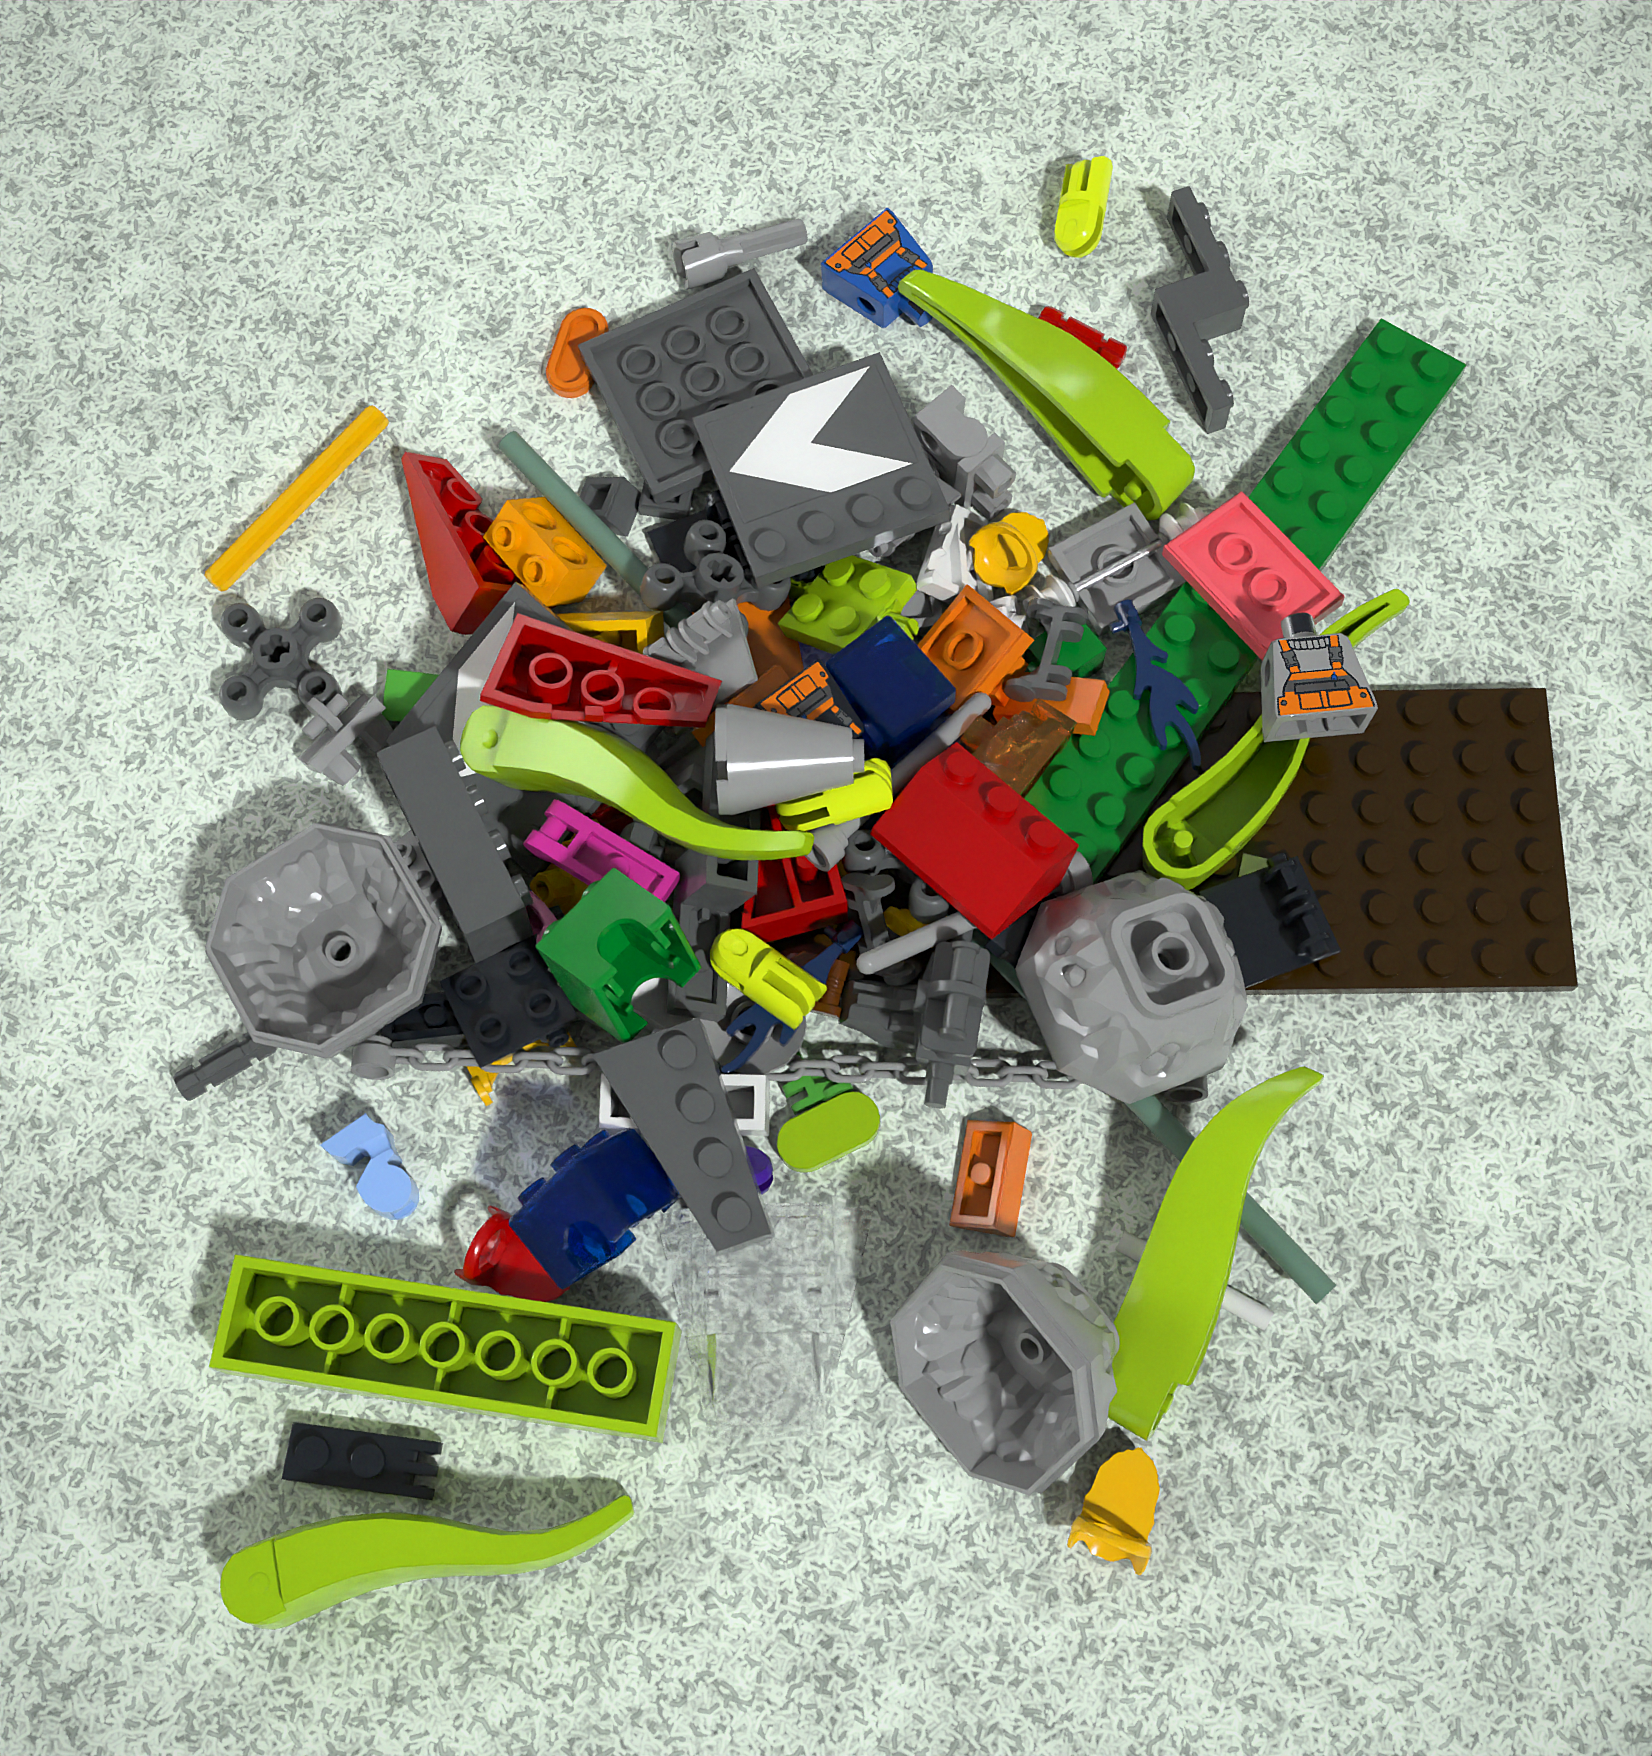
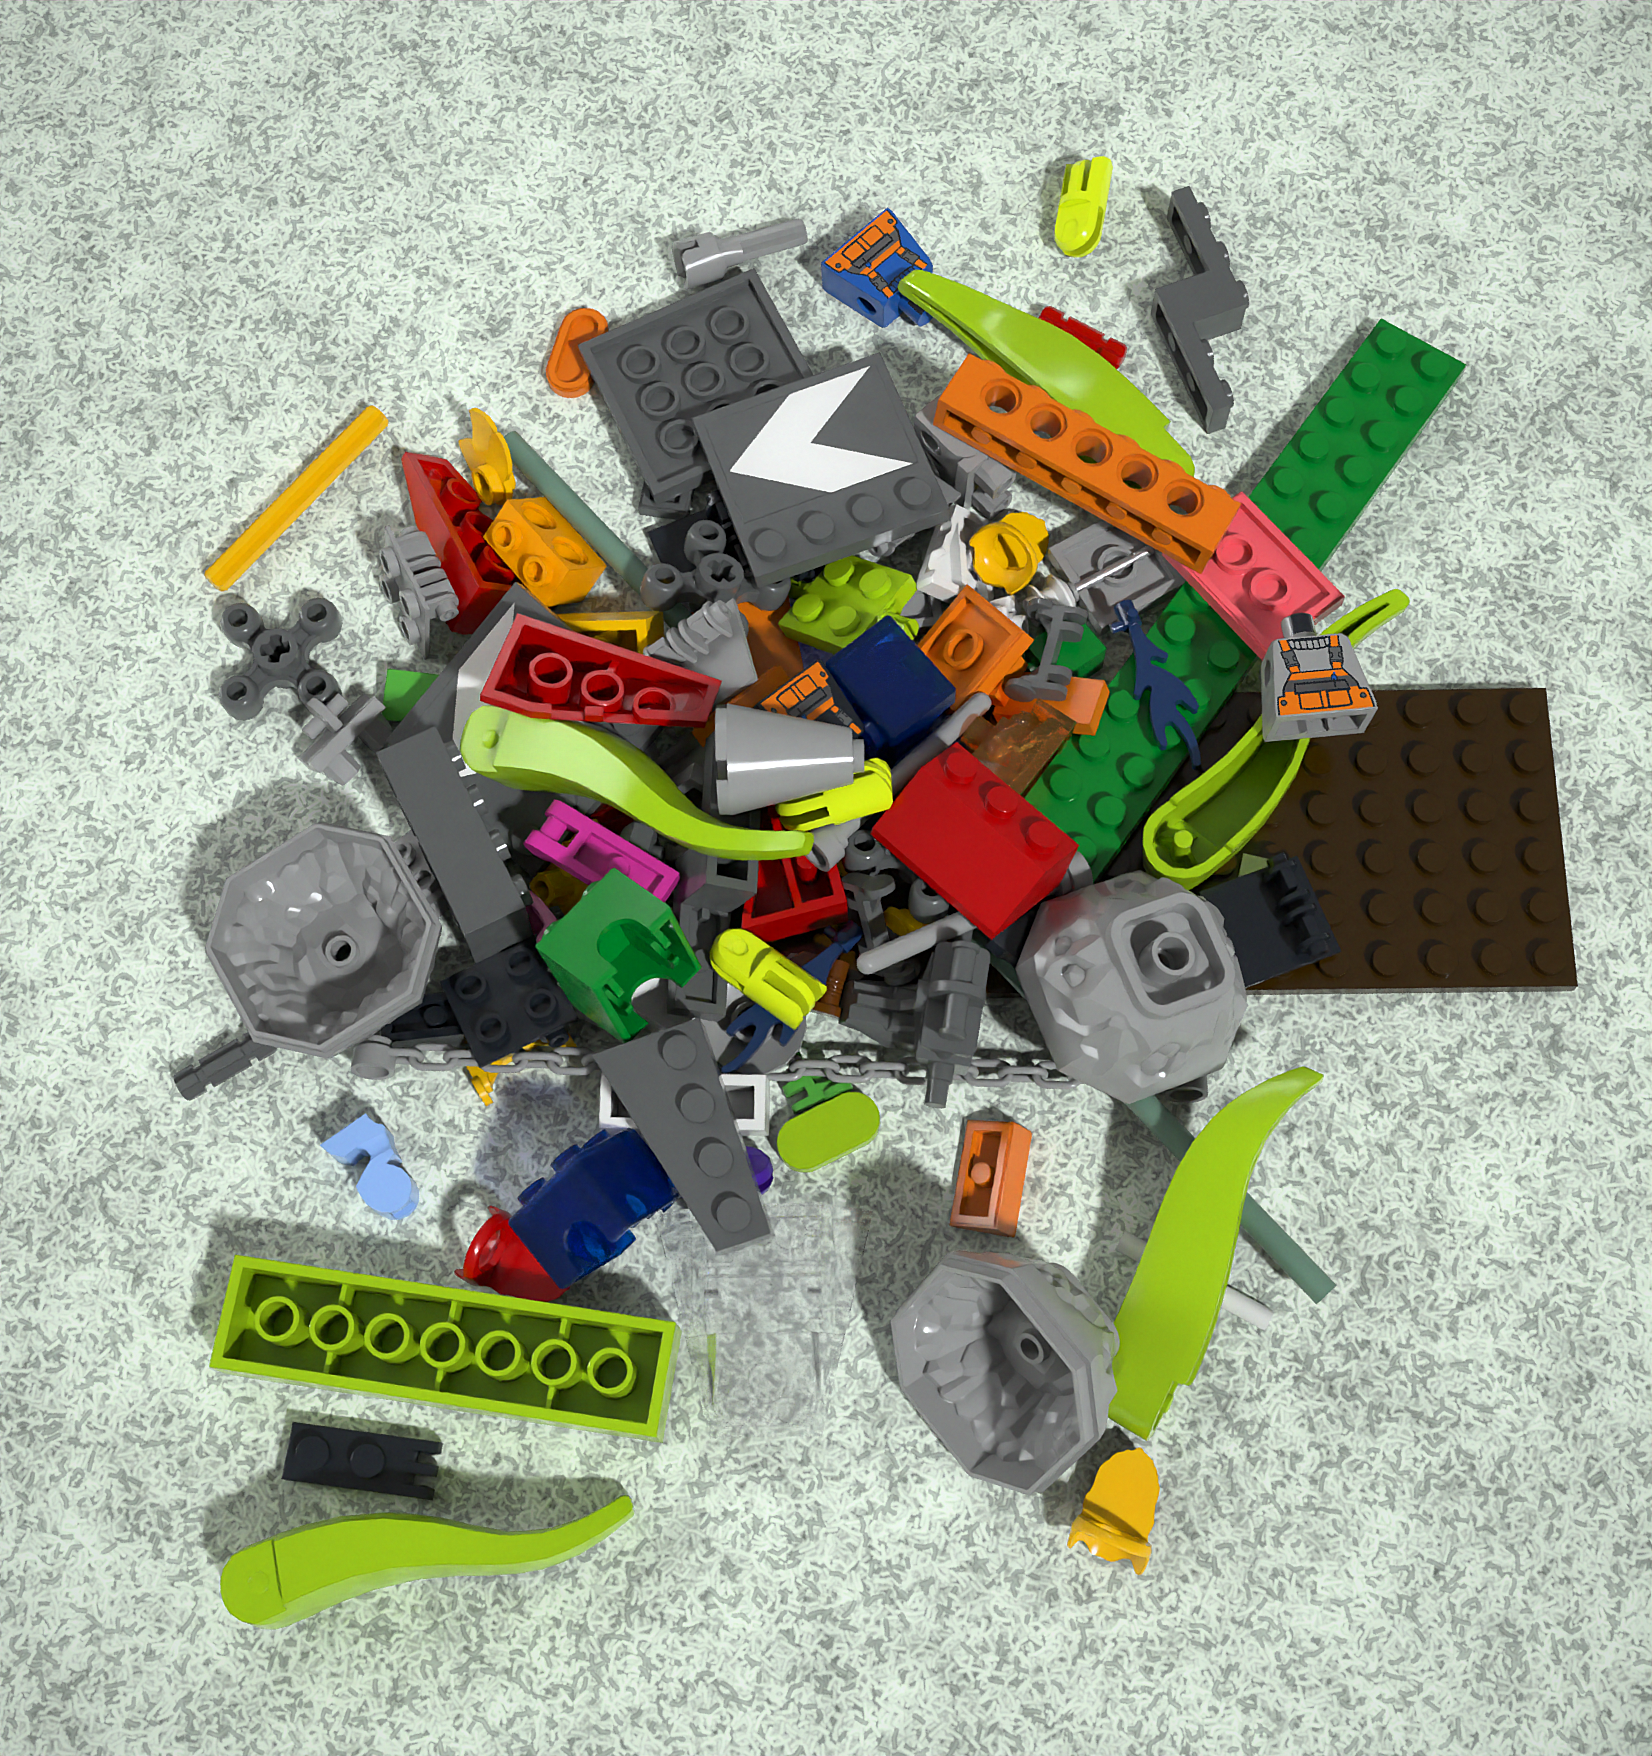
(416, 584): none -> light grey hinge
(488, 460): none -> yellow plate
(612, 501): dark grey slope -> none
(1094, 487): none -> orange brick

